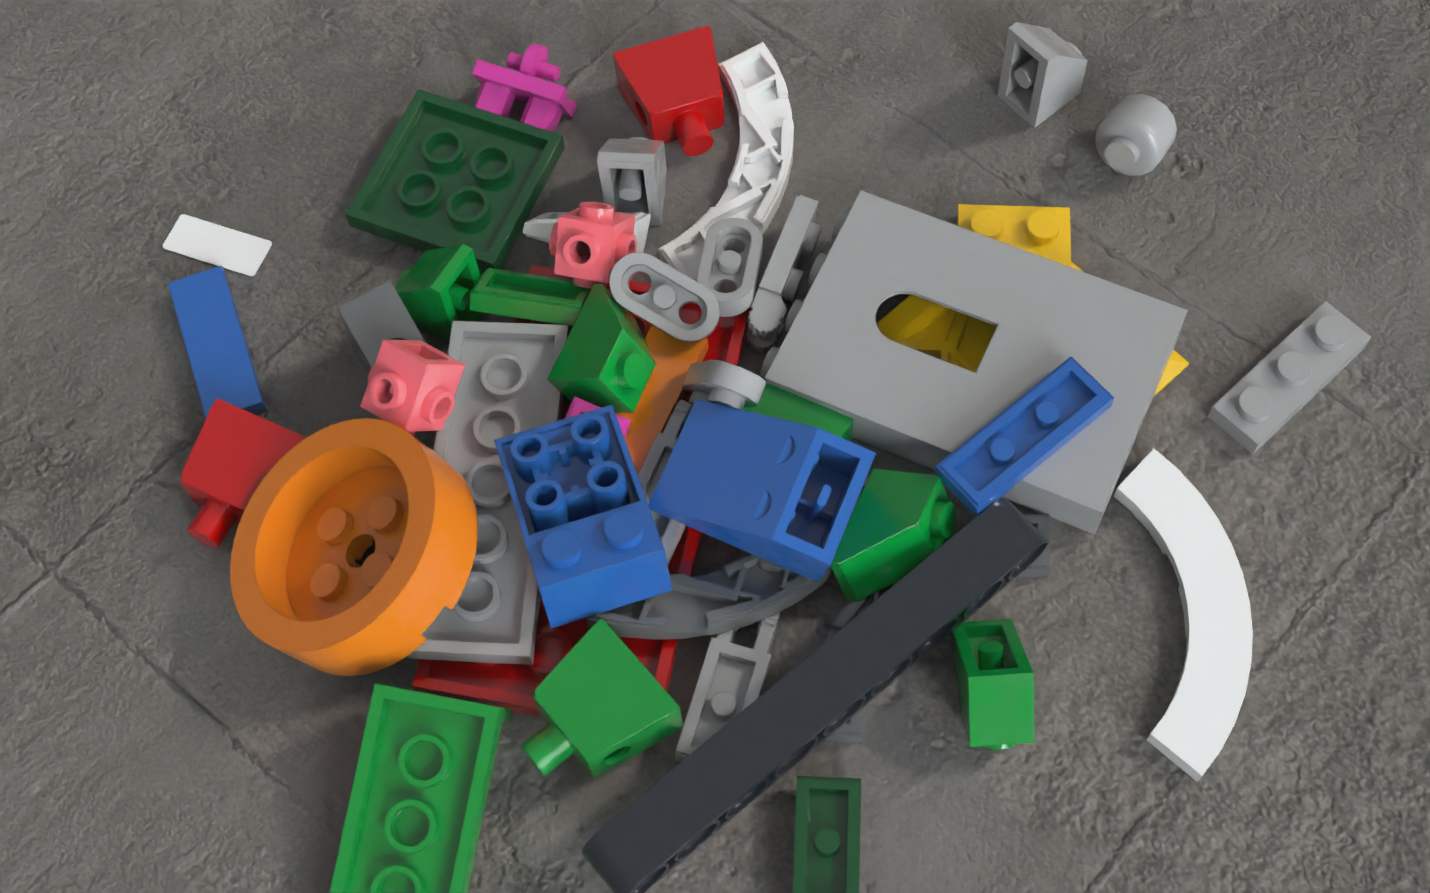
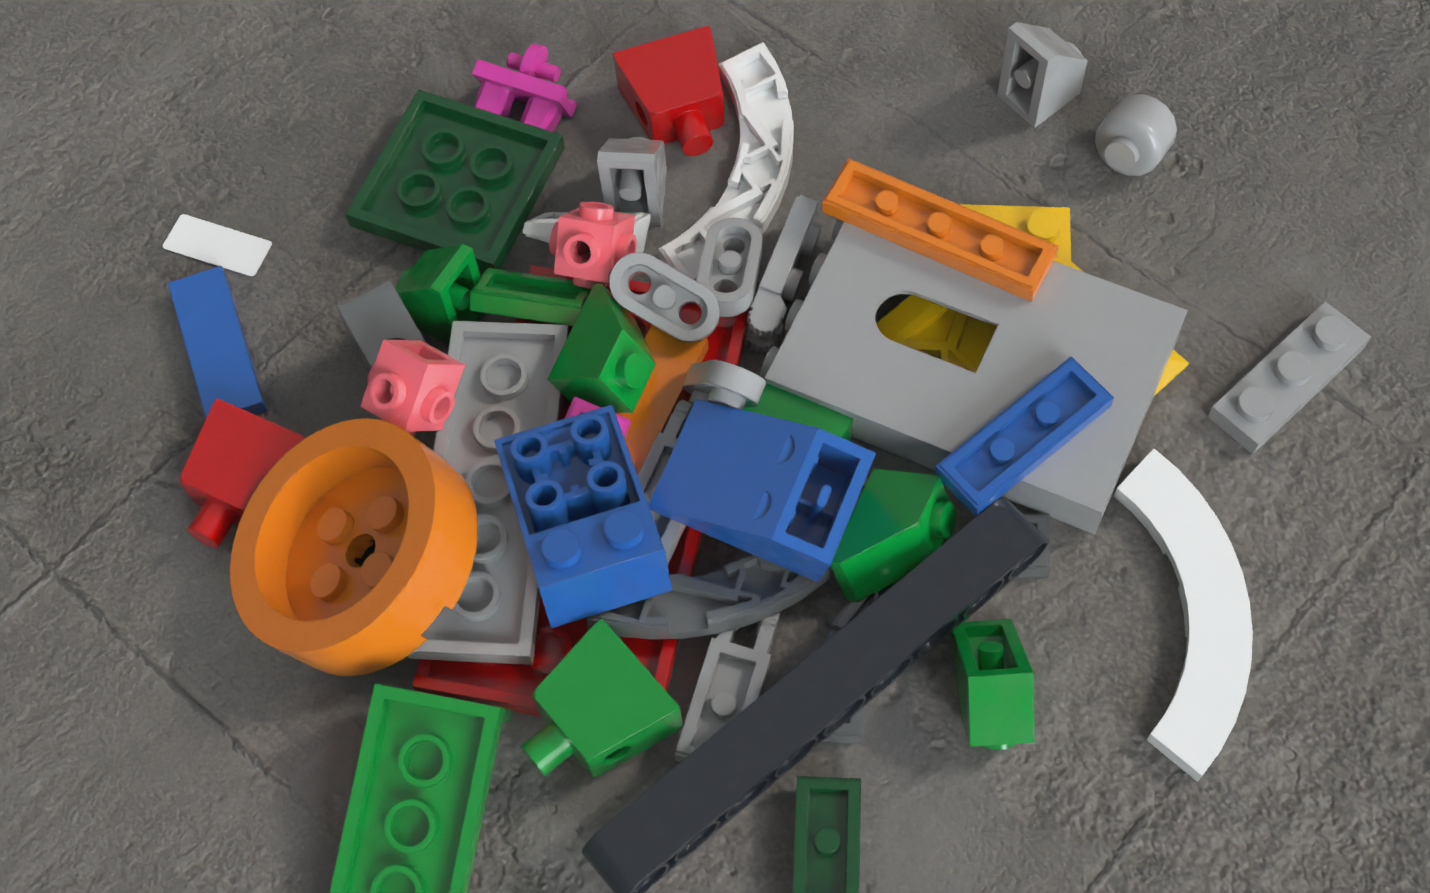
(940, 229): none -> orange tile

